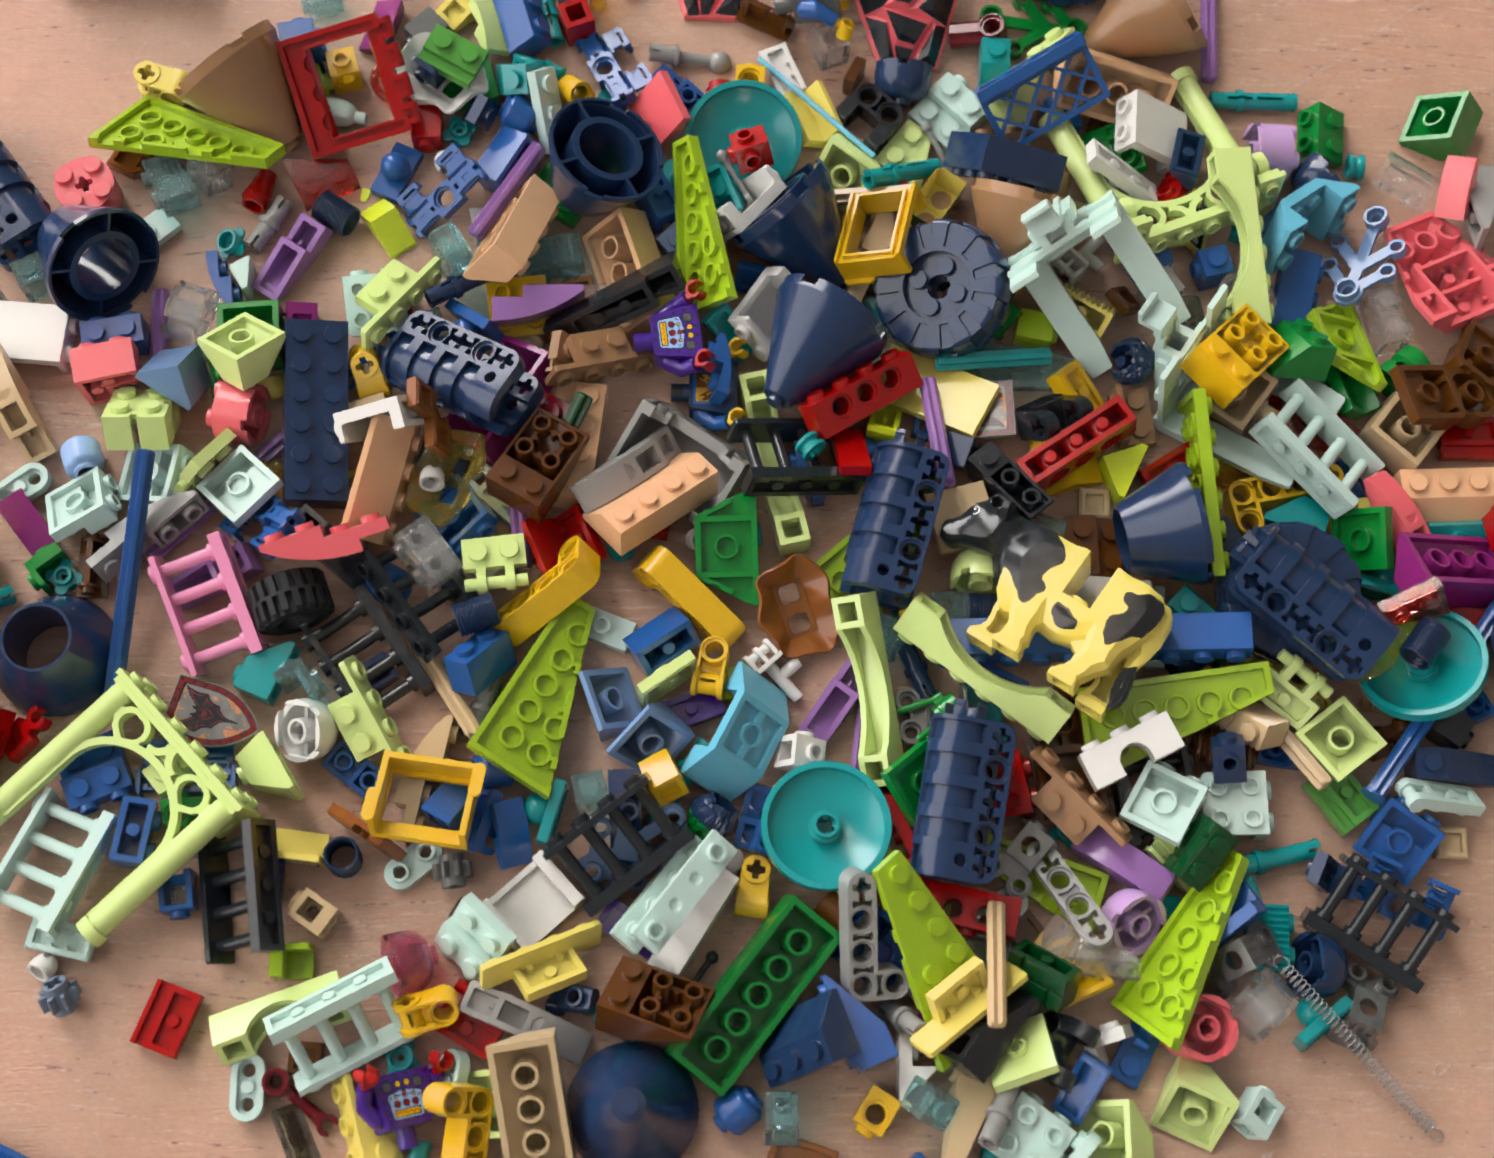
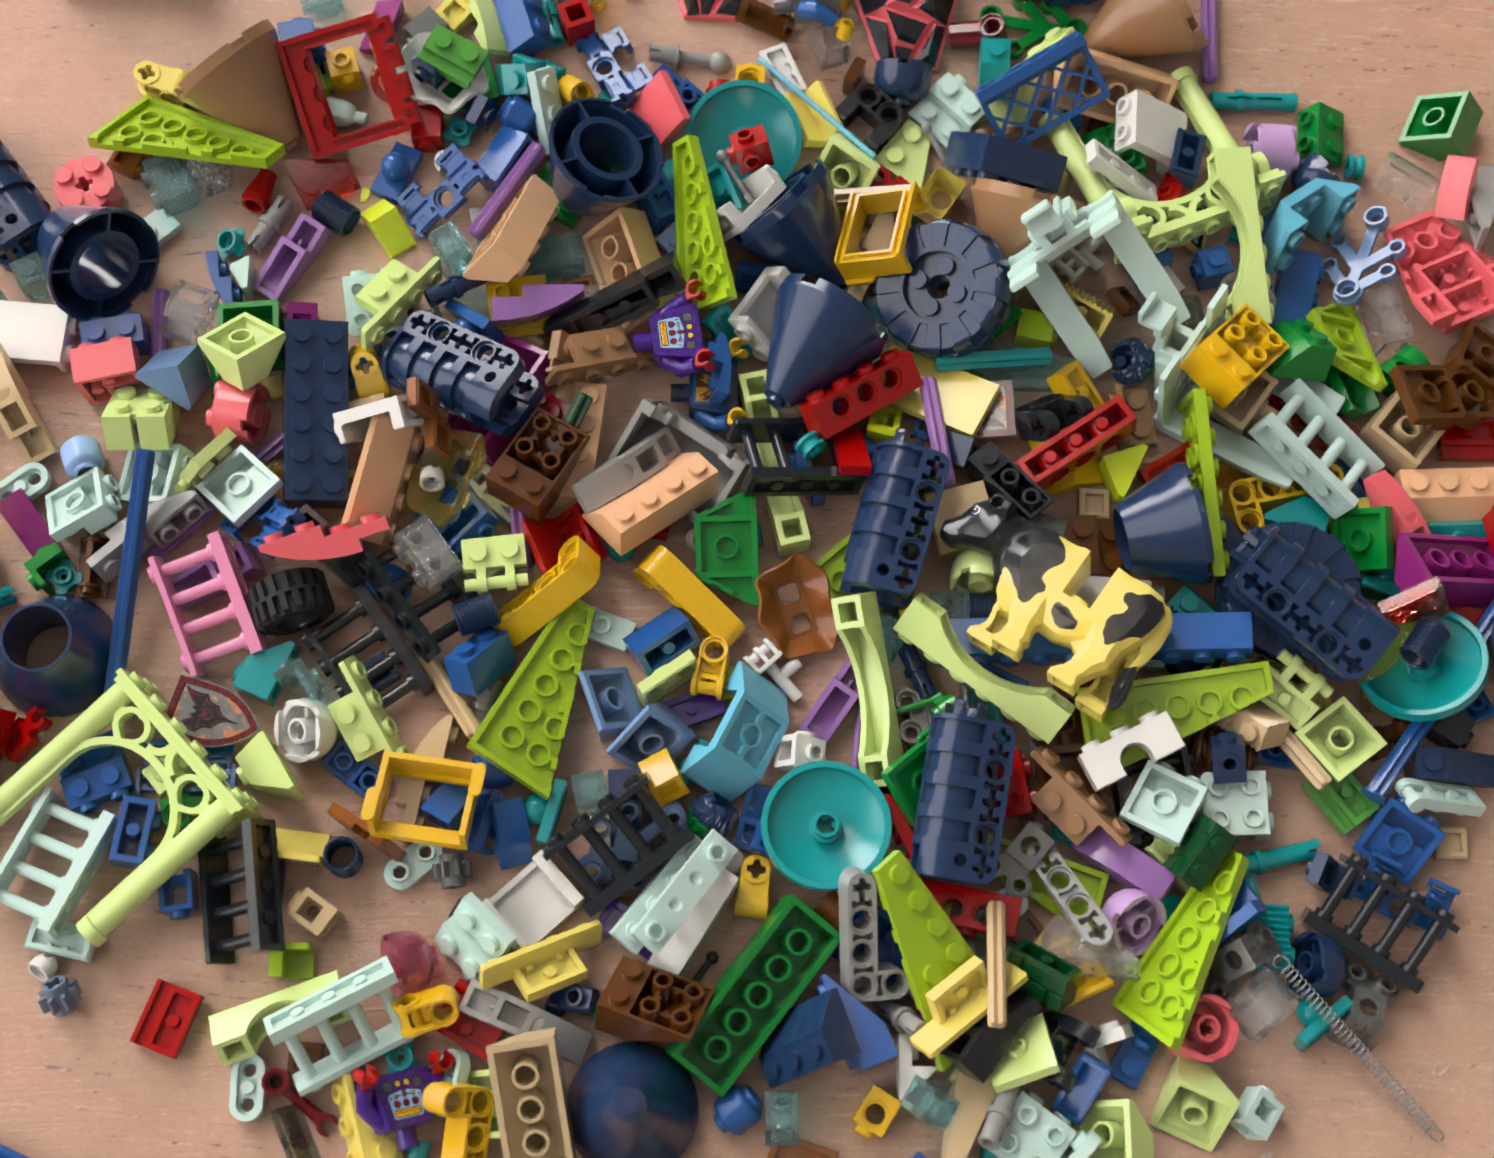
(894, 174): teal pin -> none

